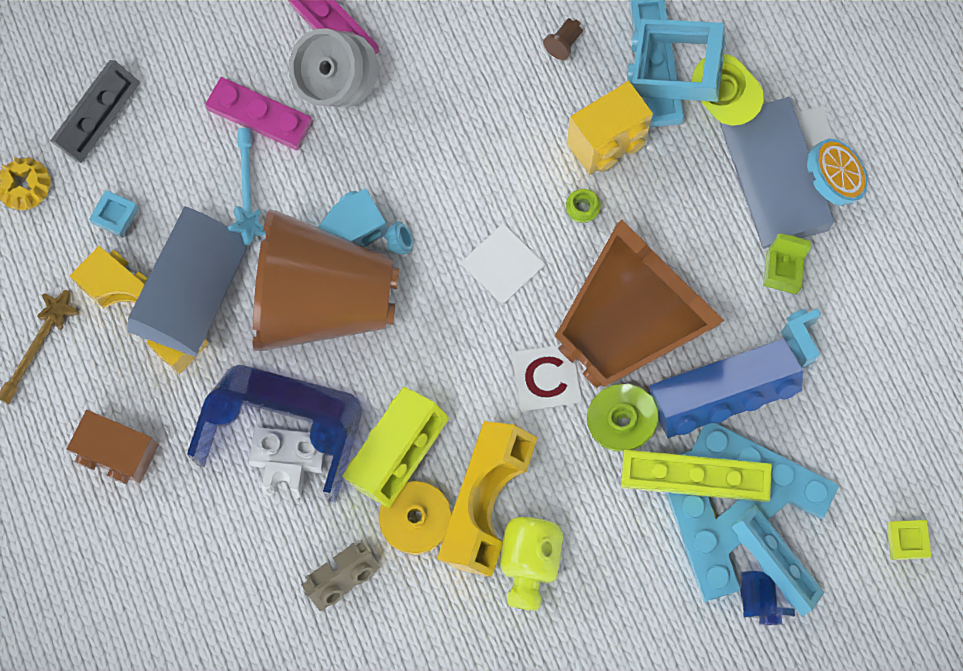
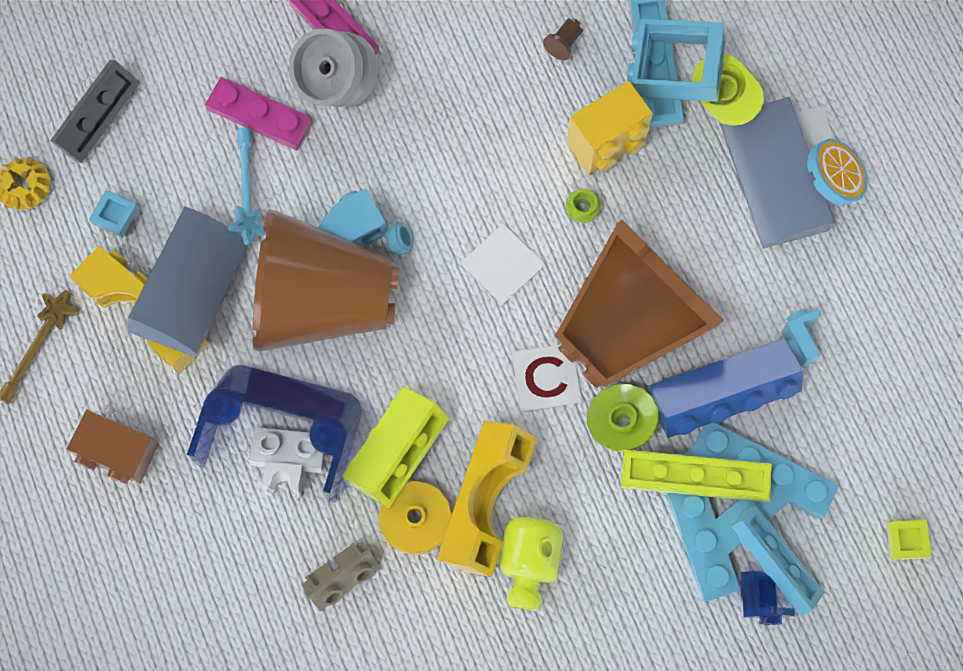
(786, 263): lime bracket -> none

